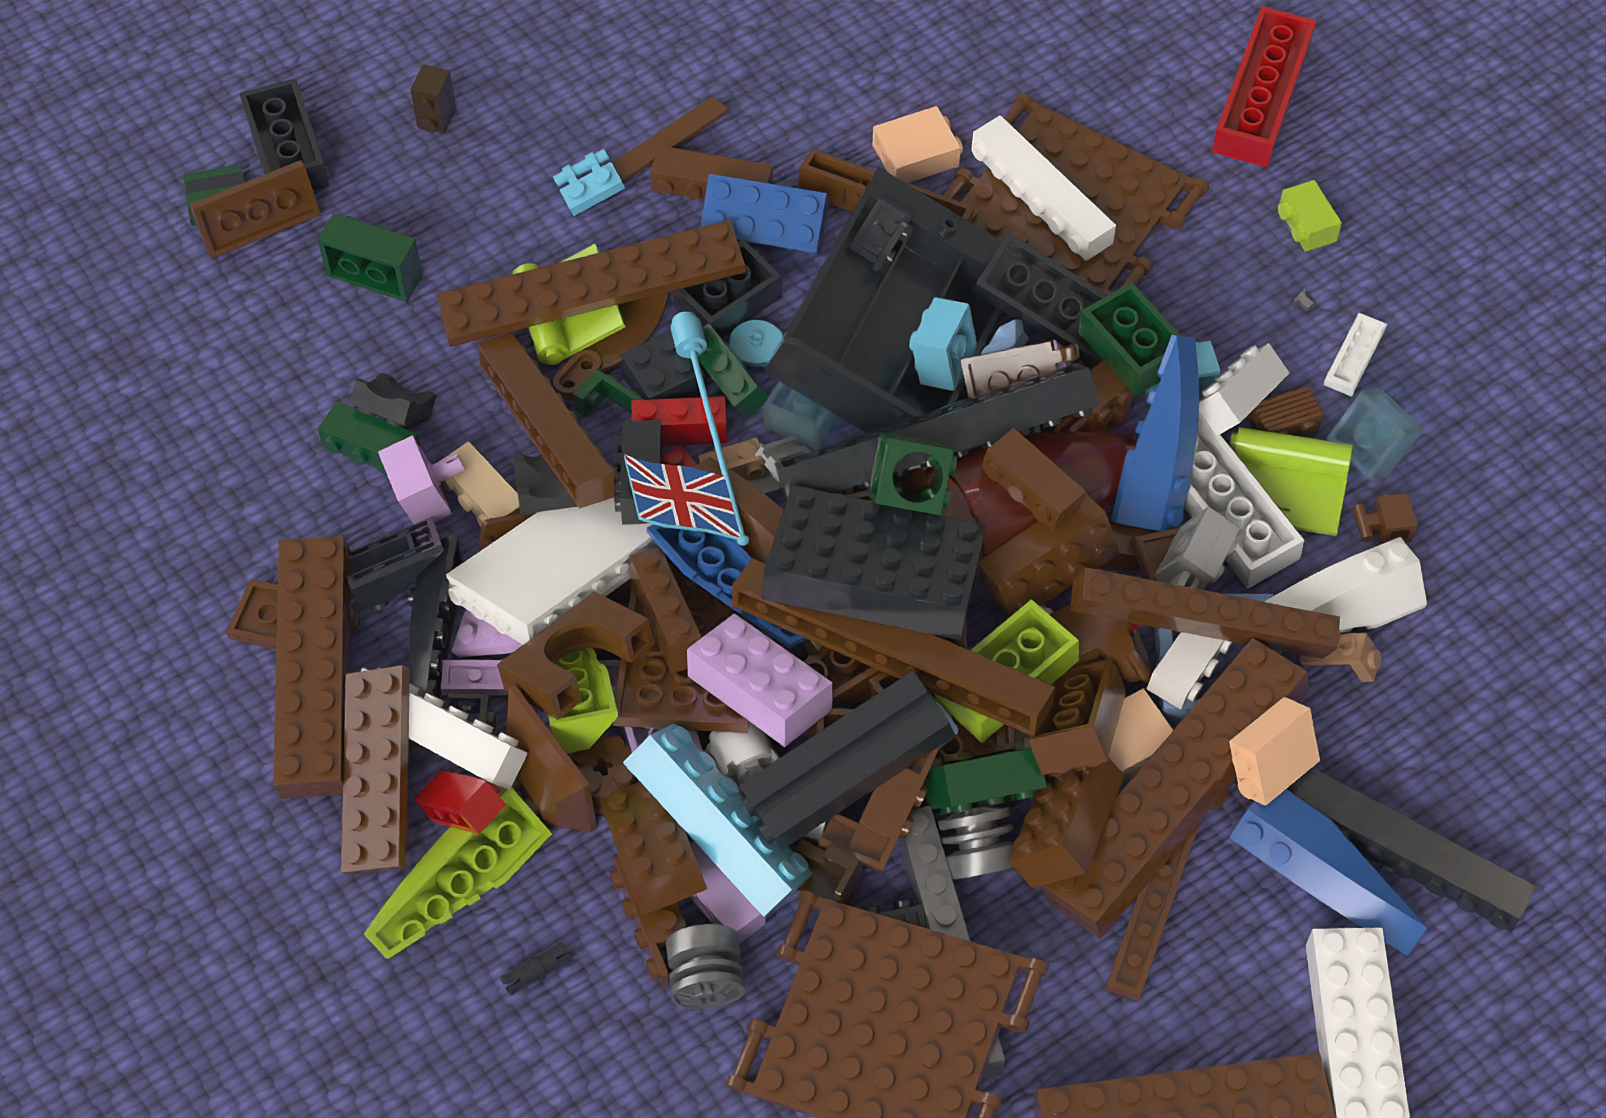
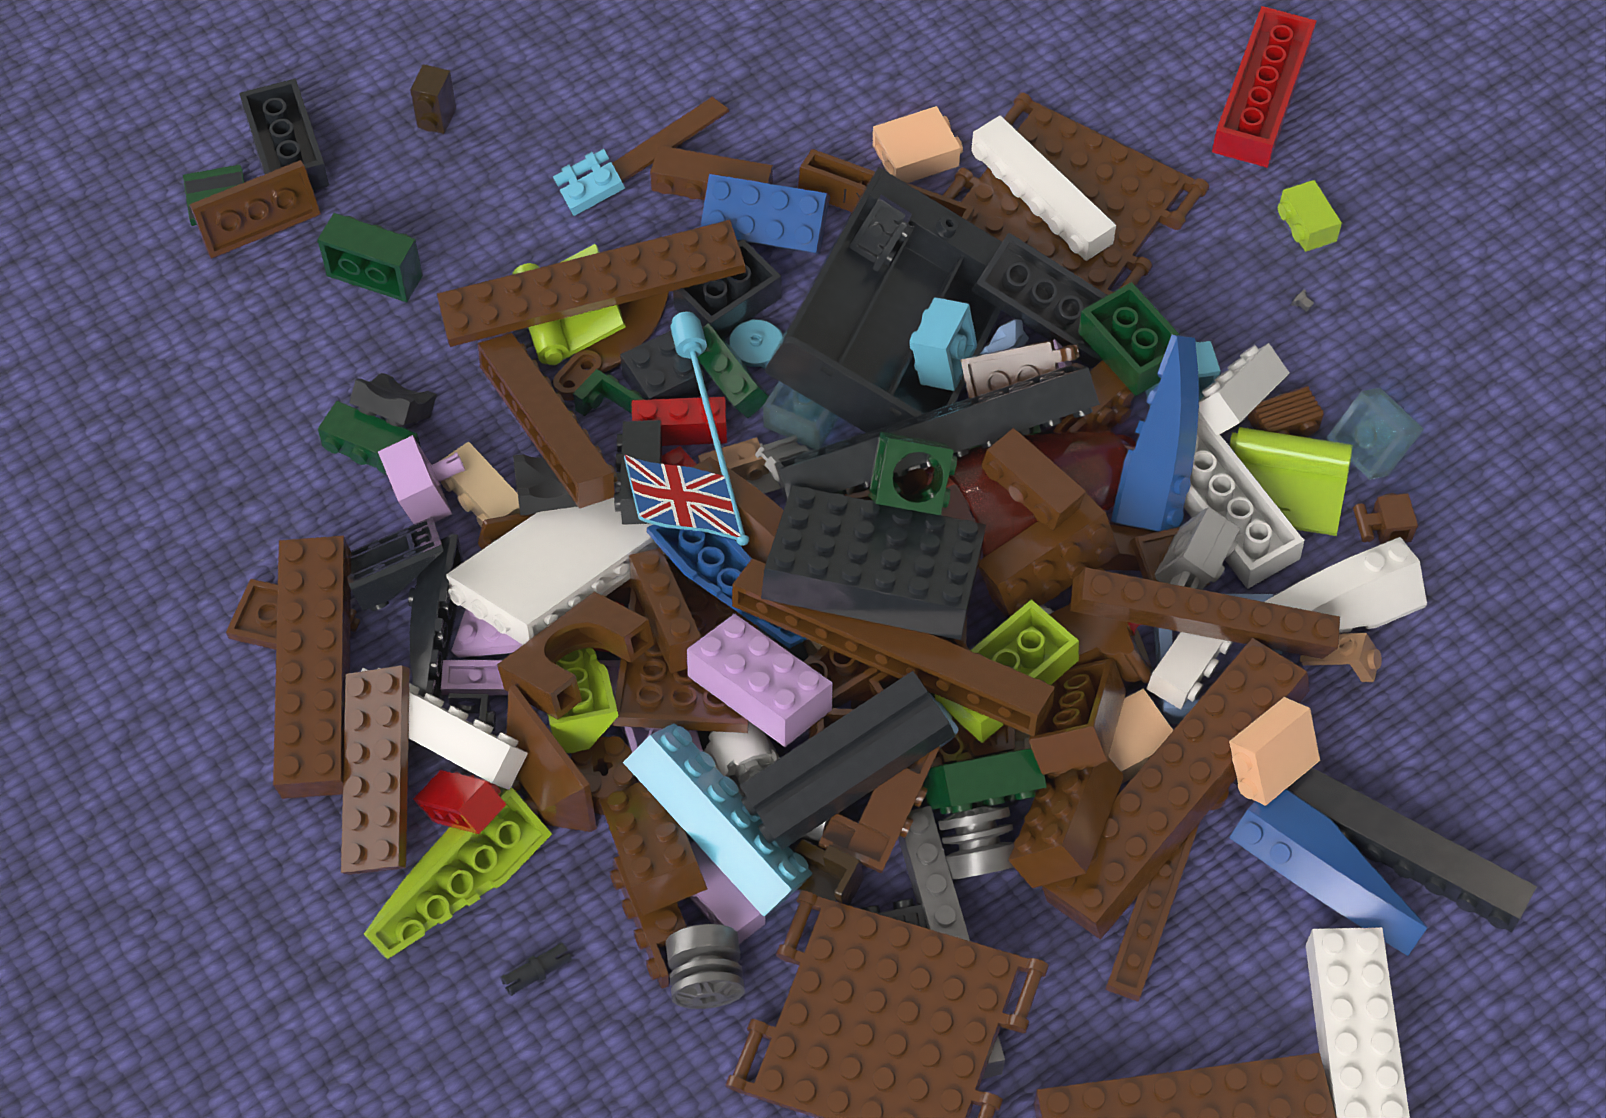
(1355, 354): white plate -> none

